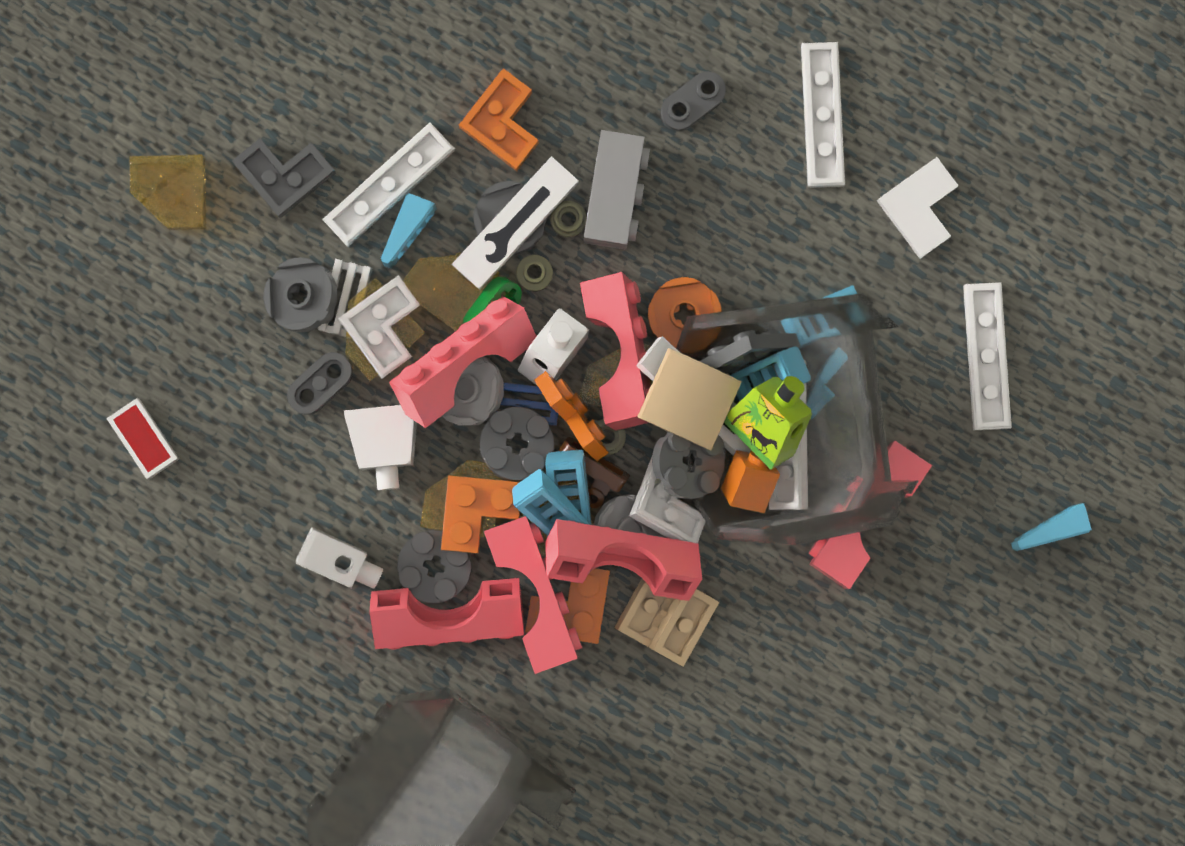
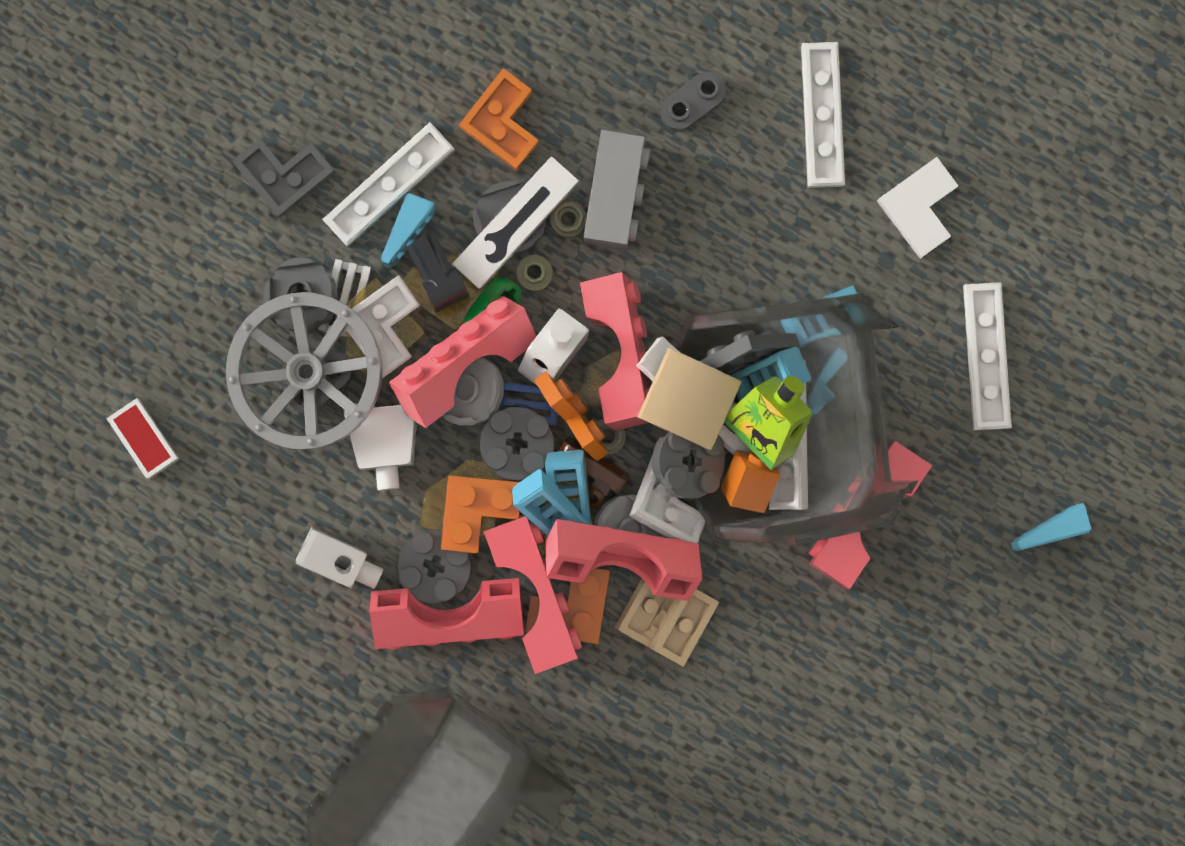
(171, 188): clear yellow plate -> none
(295, 371): none -> light grey wheel
(440, 279): none -> black piece
(667, 301): orange plate -> none

